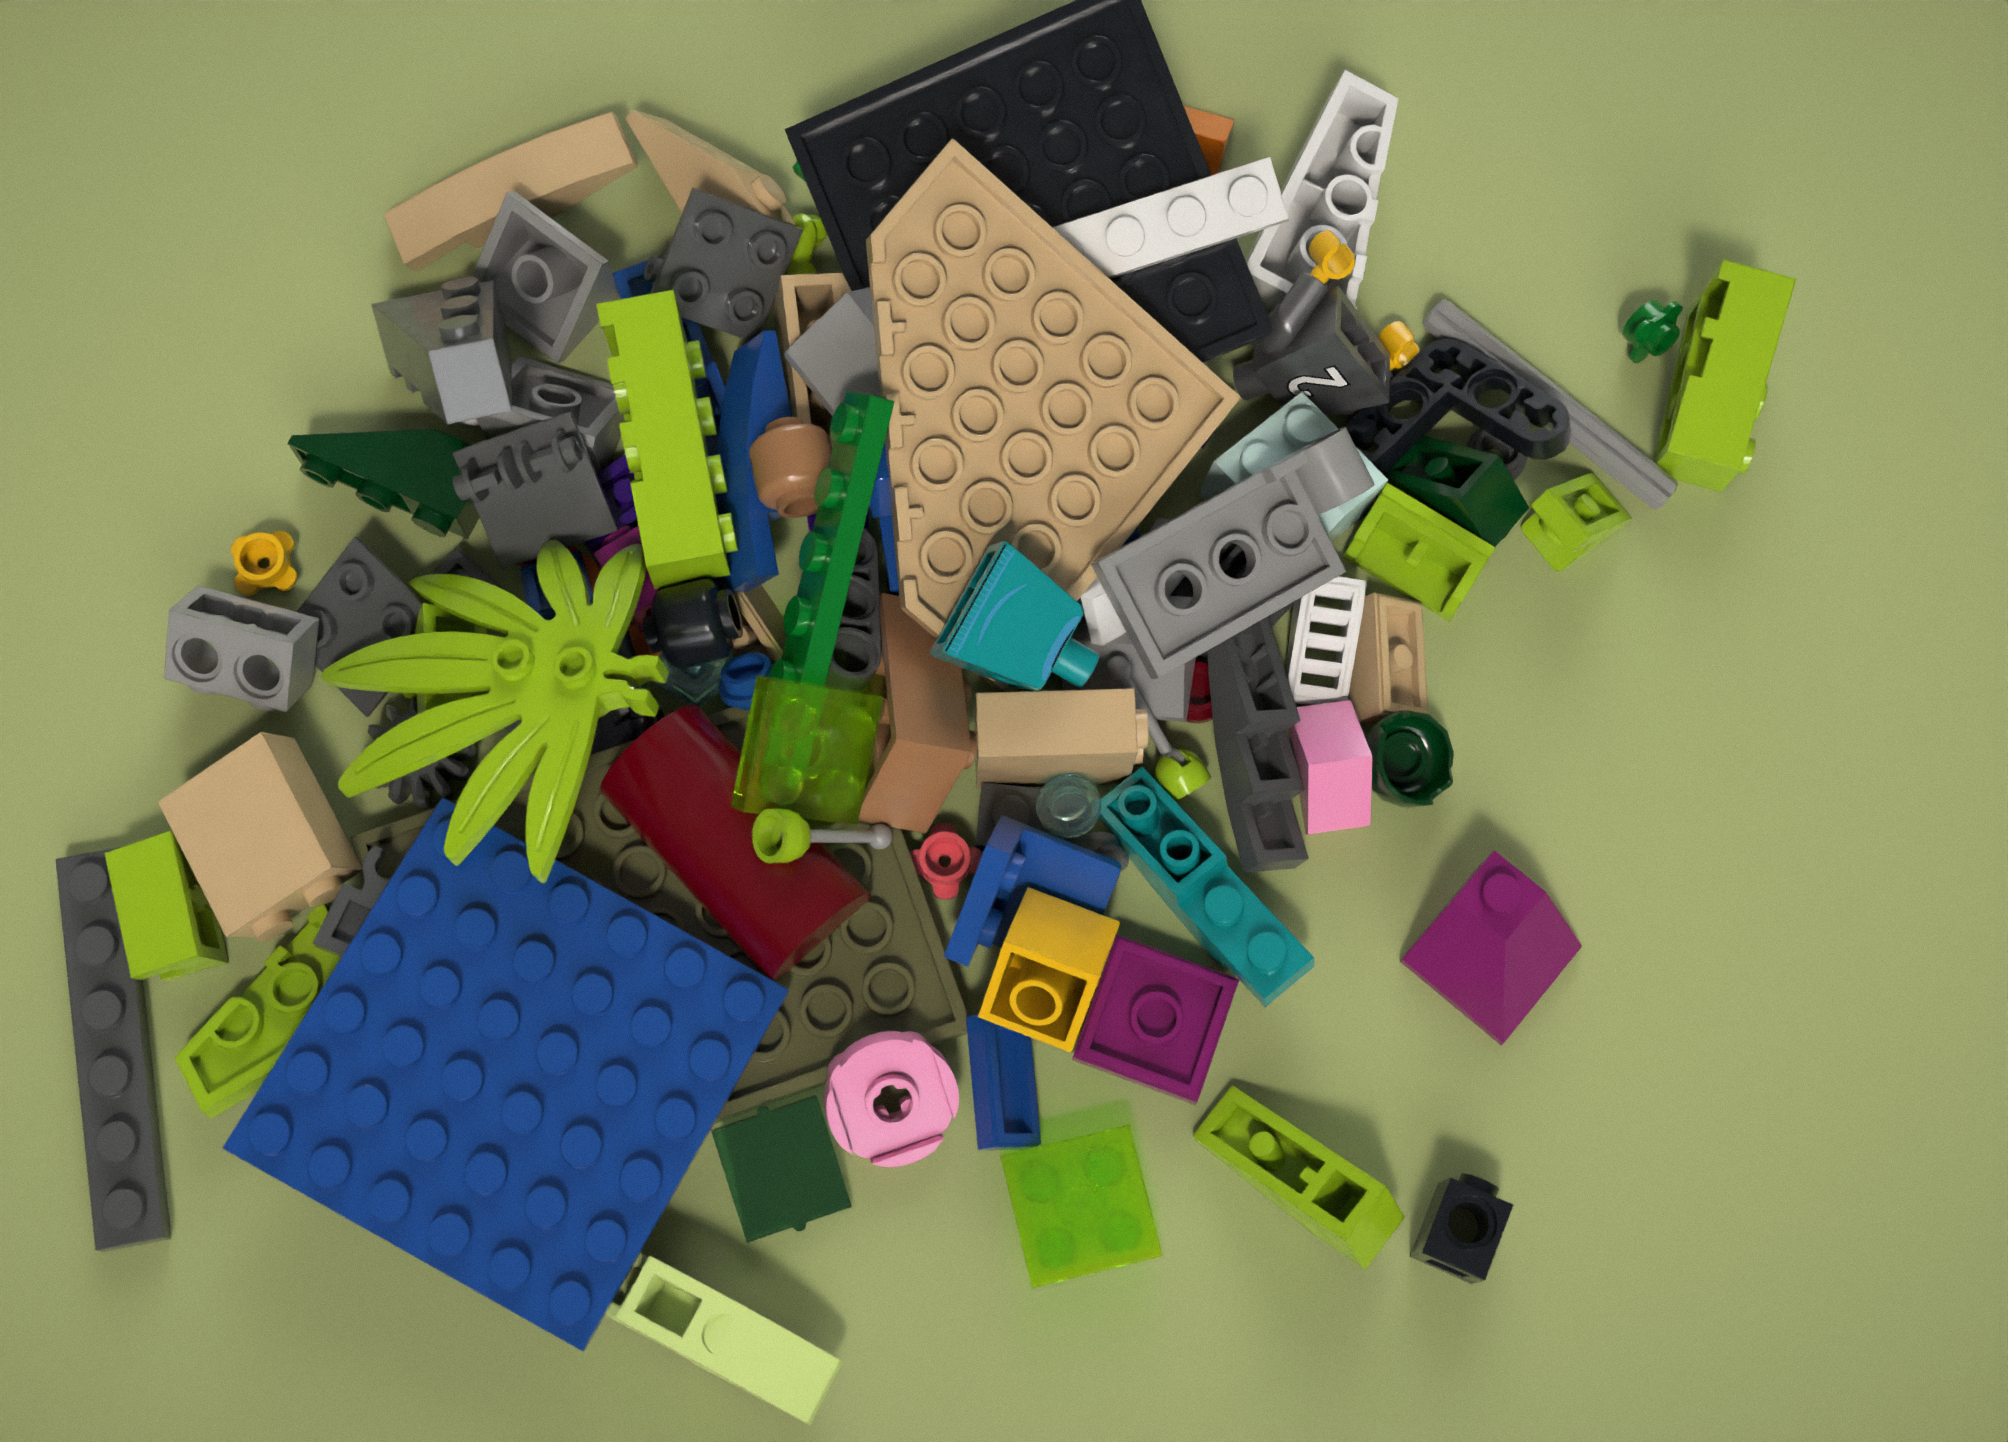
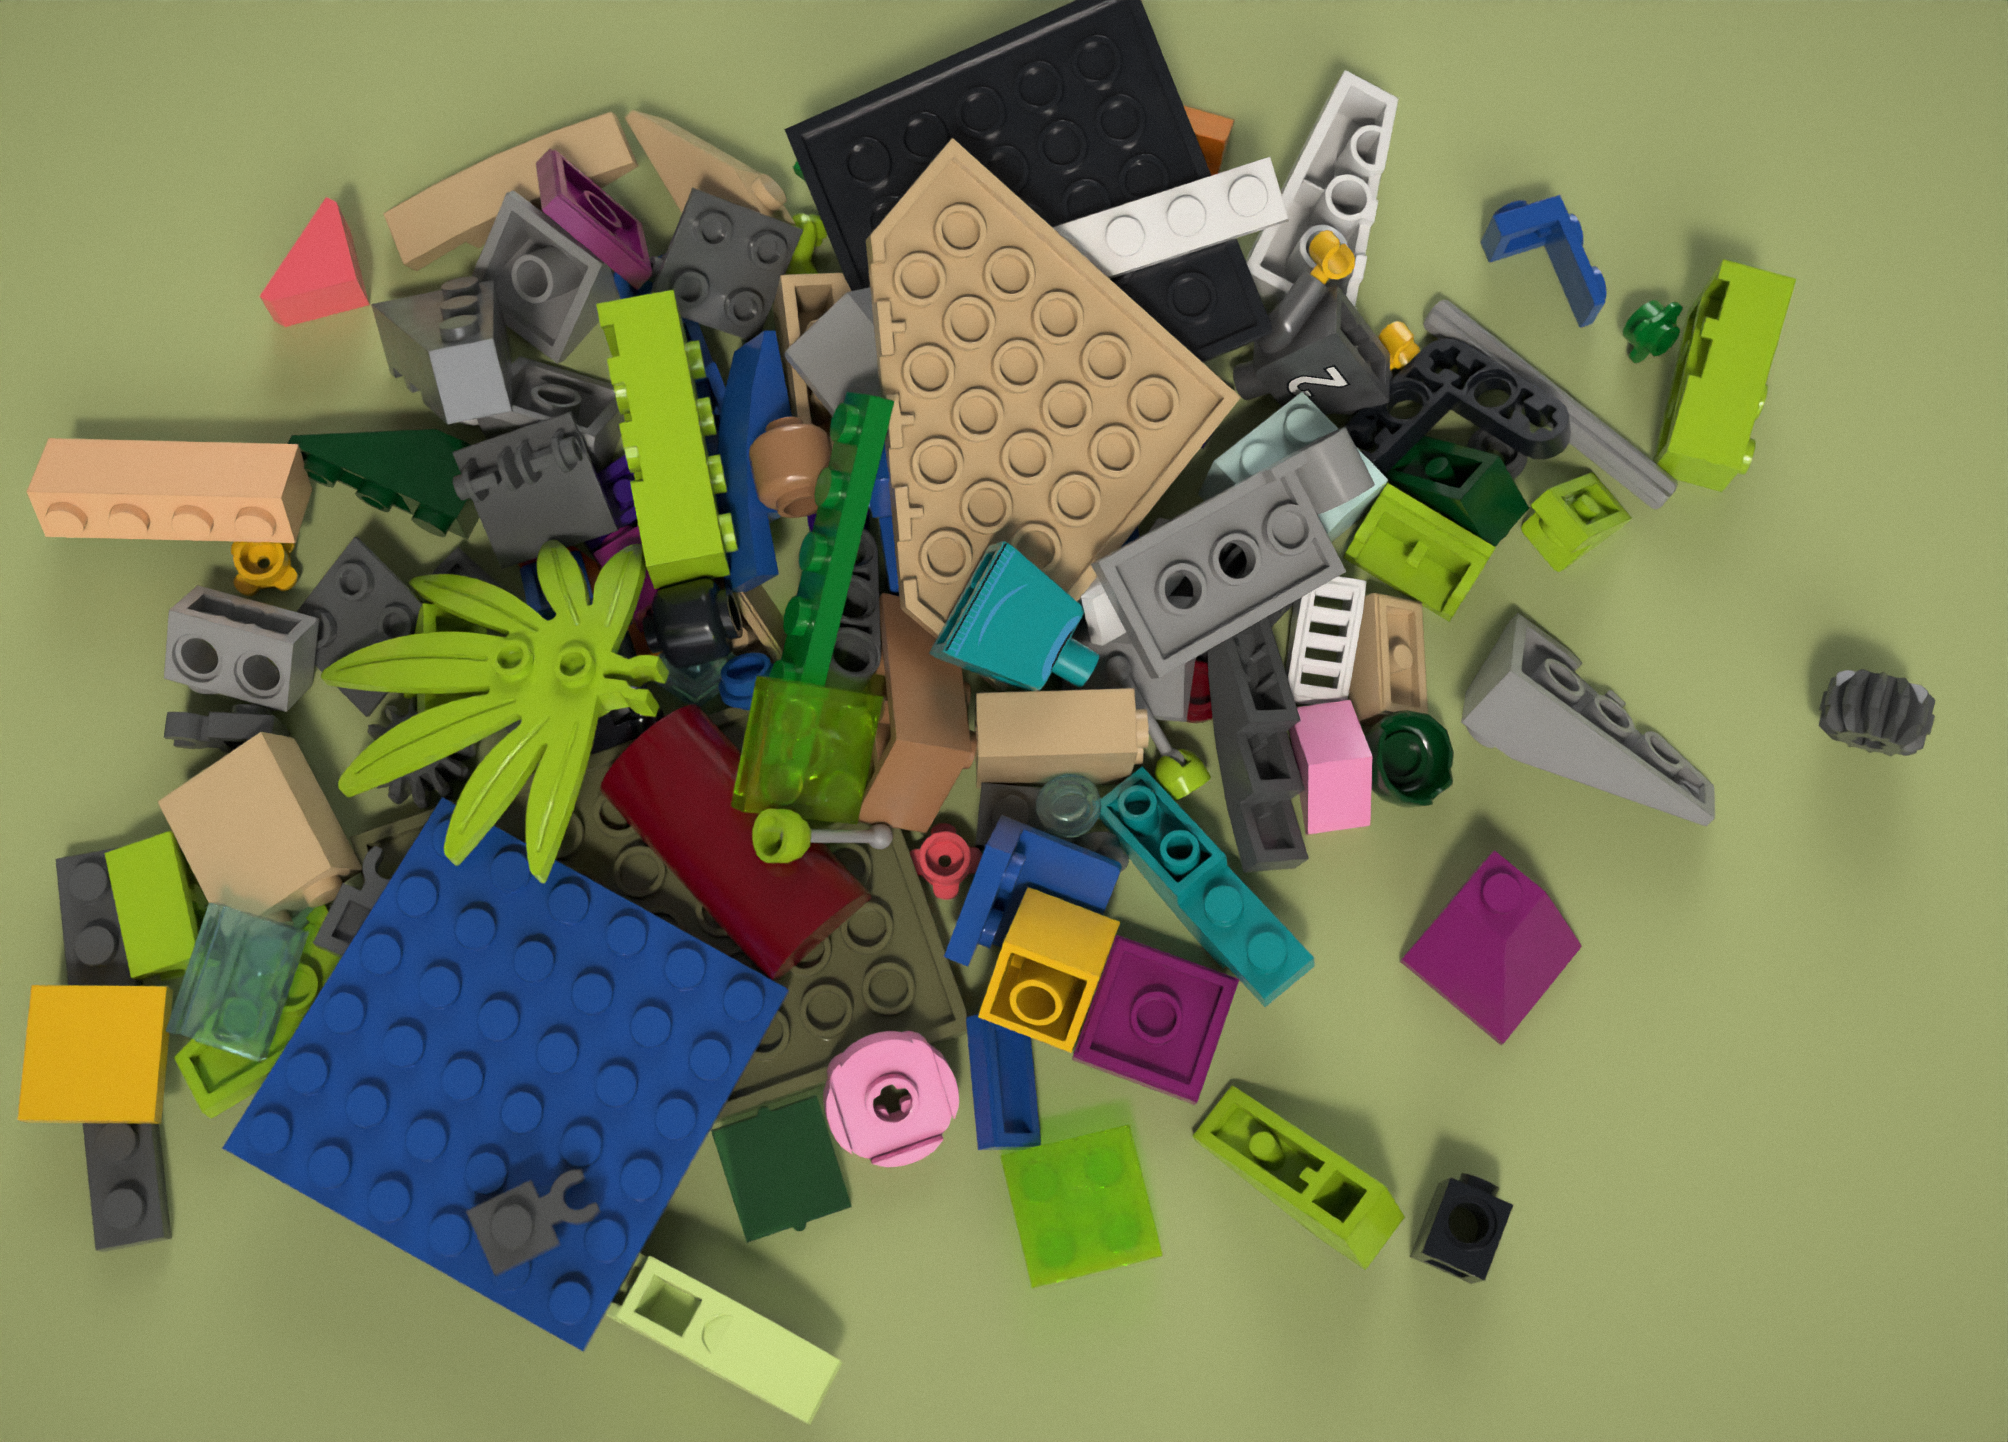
(95, 1054): none -> yellow tile
(170, 490): none -> light nougat brick
(221, 729): none -> dark grey plate
(237, 981): none -> clear light blue plate
(318, 273): none -> coral slope
(522, 1224): none -> dark grey plate
(593, 218): none -> magenta plate
(1547, 224): none -> blue bracket
(1550, 718): none -> light grey wedge
(1877, 712): none -> dark grey gear

